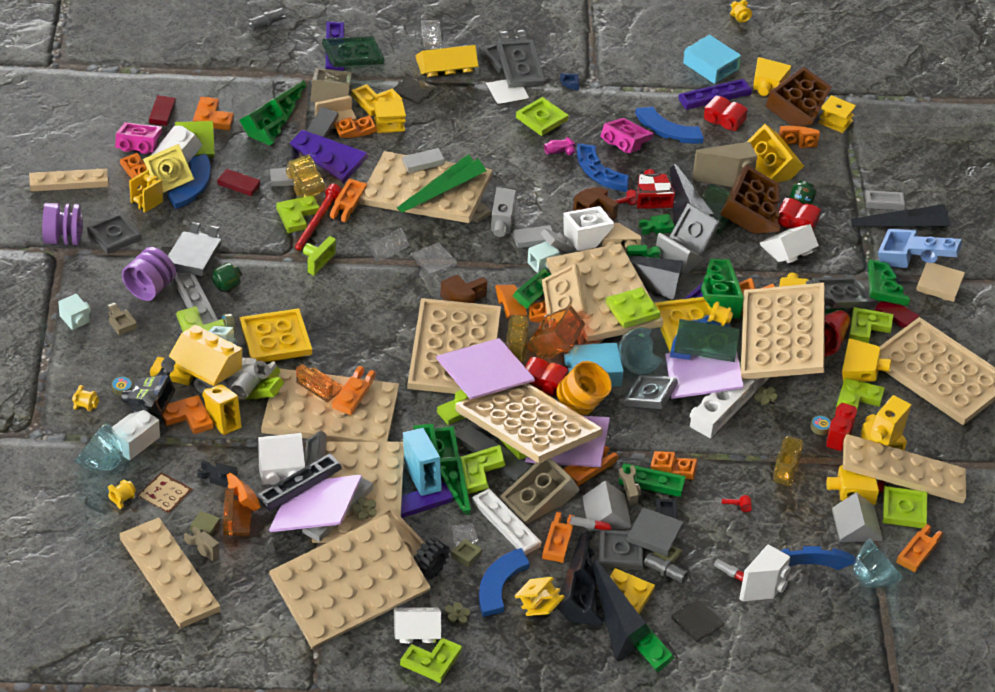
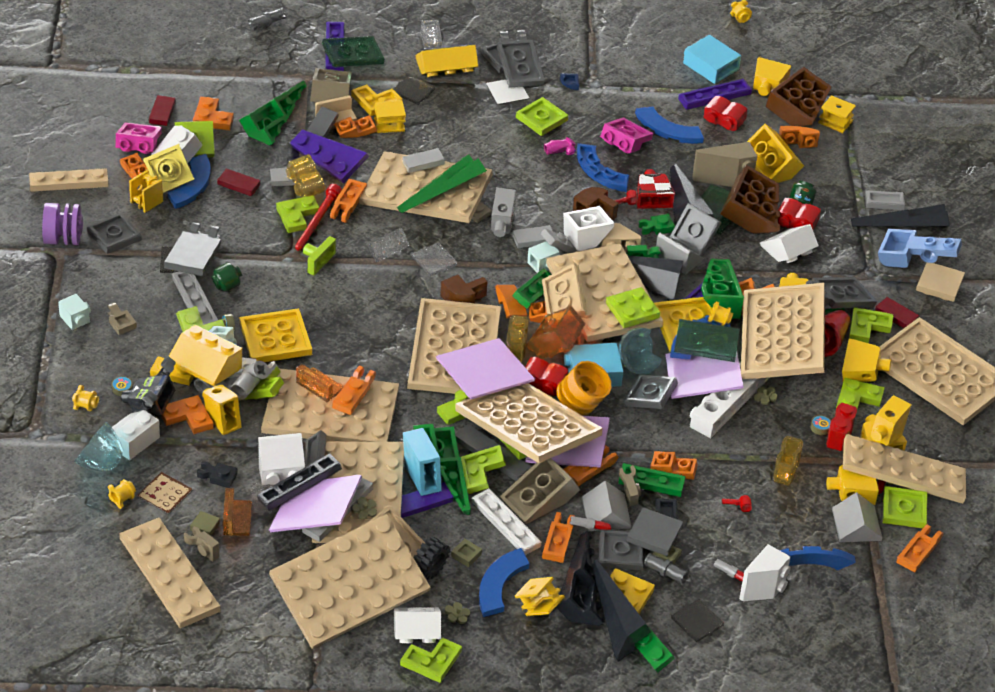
(148, 273): medium lavender wheel -> none
(244, 492): orange slope -> none
(464, 531): clear tile -> none
(873, 568): clear light blue hair -> none
(884, 285): green wing -> none

